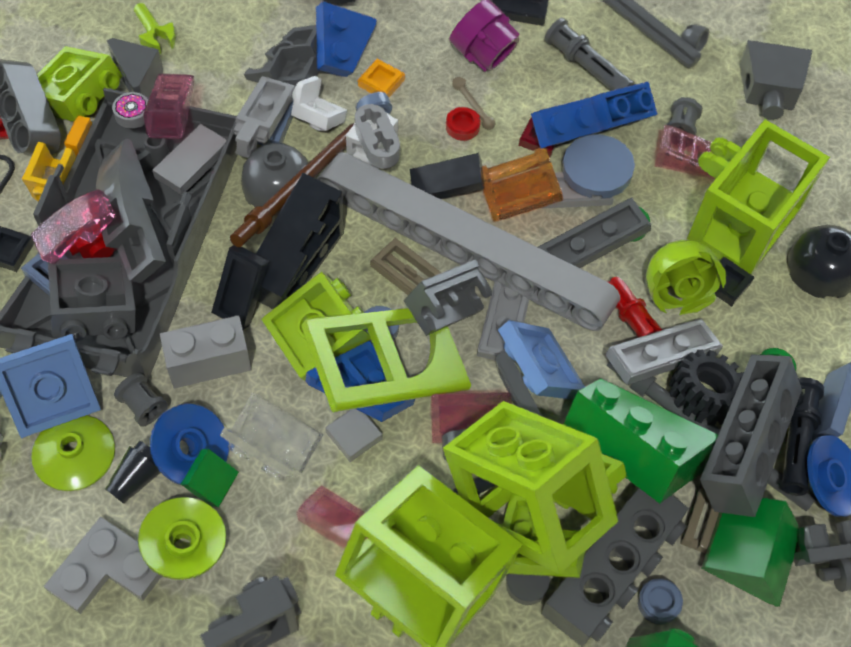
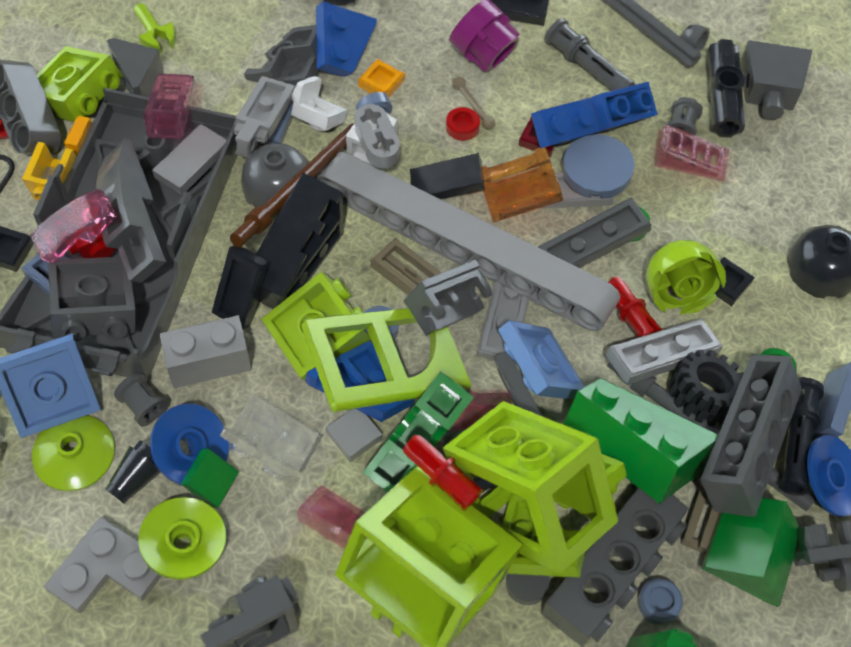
(129, 109): tile -> none
(429, 418): none -> green arch
(442, 472): none -> red axle
(725, 88): none -> black piece
(745, 209): lime piece -> none

